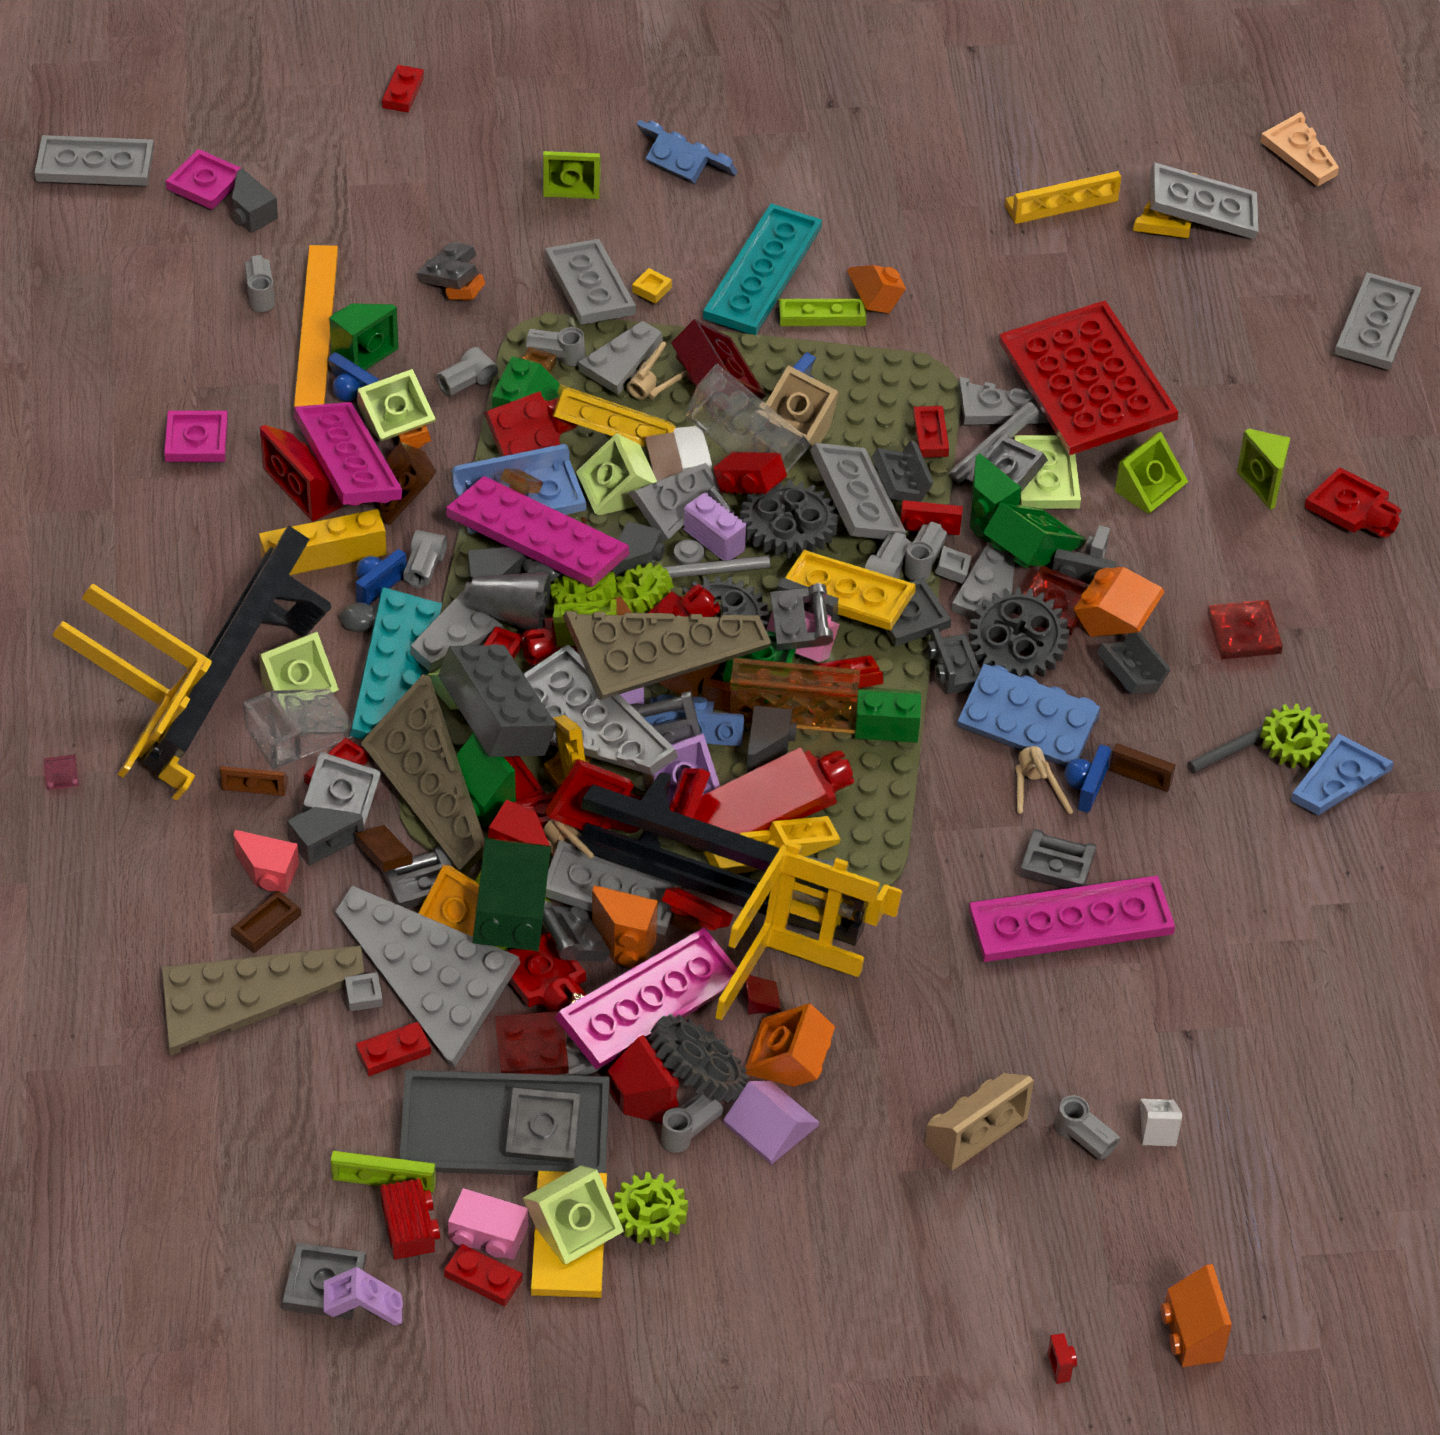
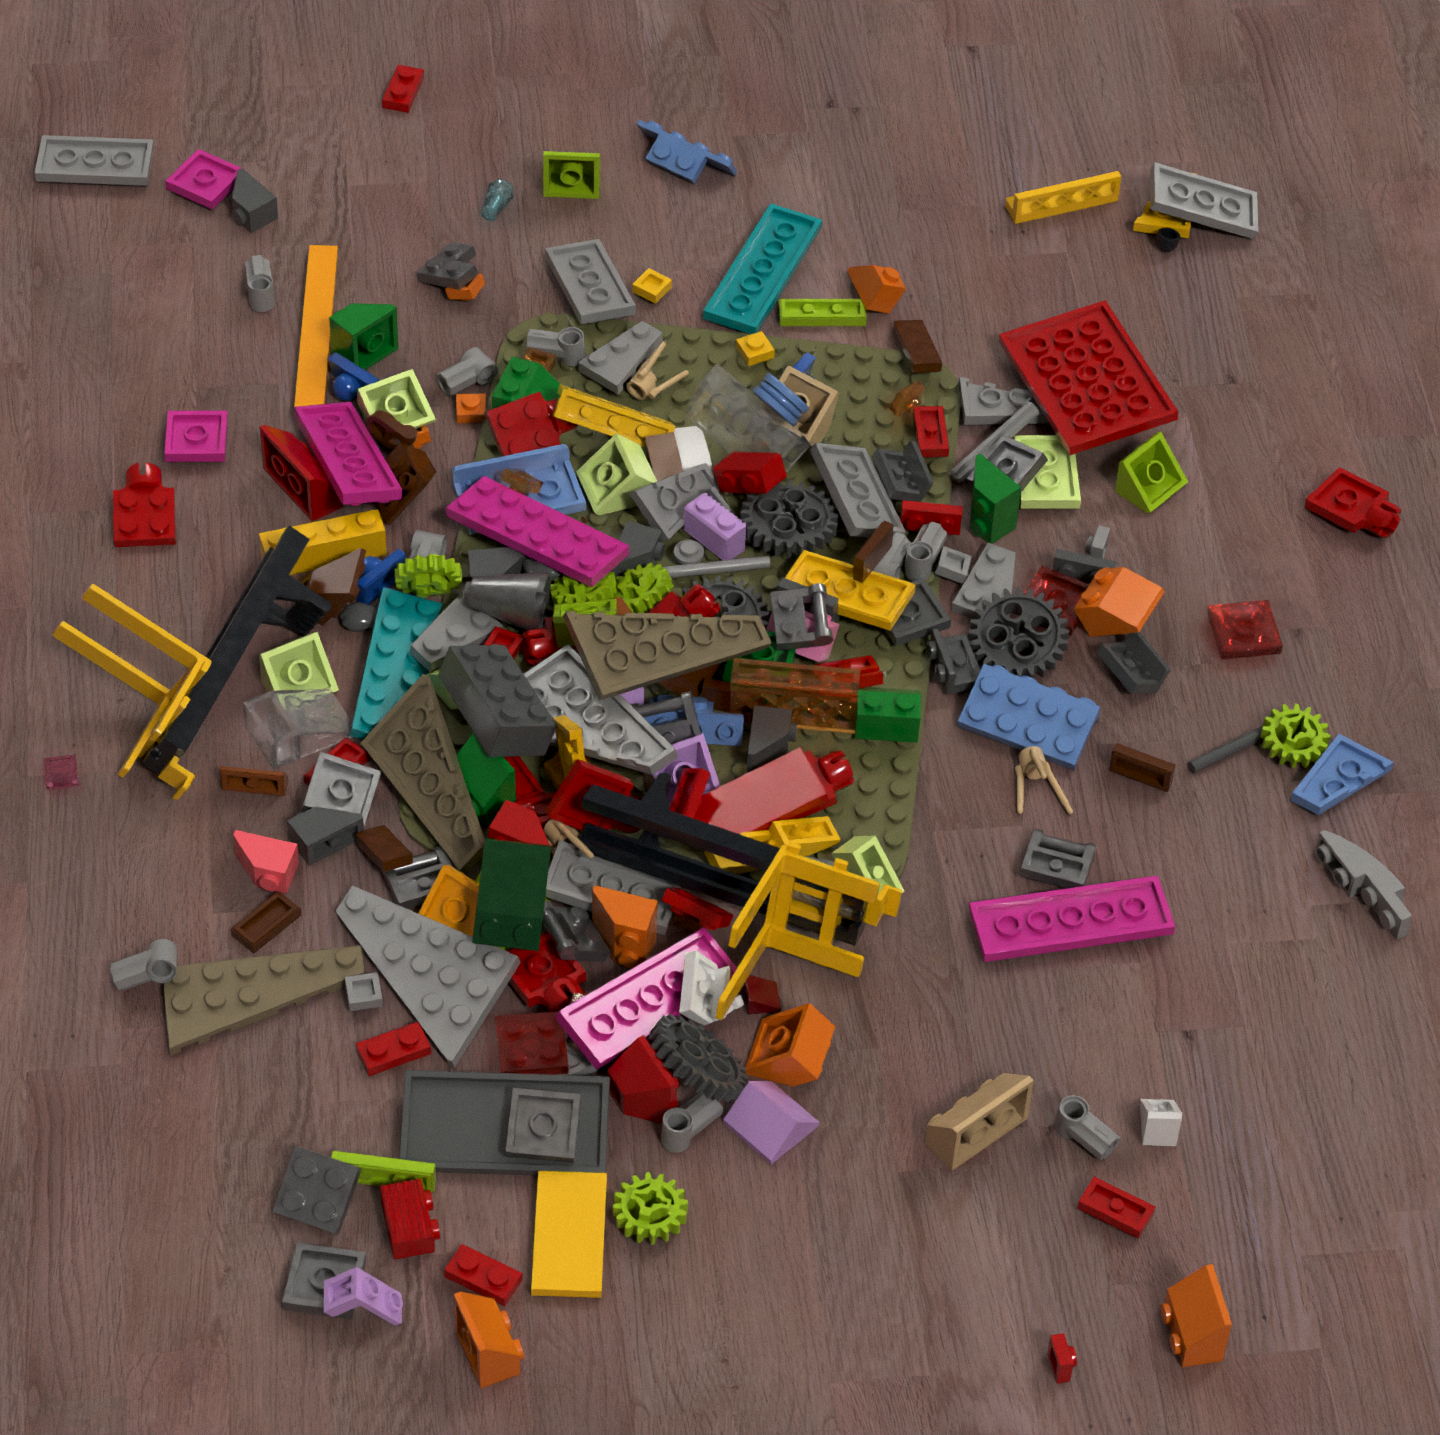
(144, 509): none -> red plate
(155, 964): none -> light grey piece
(317, 1190): none -> flat silver plate
(337, 581): none -> reddish brown slope
(389, 430): none -> reddish brown plate
(428, 575): none -> lime gear
(470, 408): none -> orange plate
(486, 1338): none -> orange slope
(488, 1224): bright pink brick -> none
(497, 198): none -> clear light blue cone
(574, 1213): yellowish green slope -> none
(702, 347): dark red slope -> none
(703, 987): none -> white slope
(755, 348): none -> yellow plate
(780, 399): none -> medium blue head
(868, 860): none -> yellowish green slope
(873, 551): none -> reddish brown tile
(907, 399): none -> clear orange plate
(917, 346): none -> reddish brown tile
(1030, 534): green slope -> none
(1088, 776): blue tile -> none
(1116, 1207): none -> red plate
(1167, 239): none -> black hinge
(1263, 463): lime slope -> none
(1299, 148): light nougat wing -> none
(1362, 873): none -> light grey slope
(1378, 321): light grey plate -> none

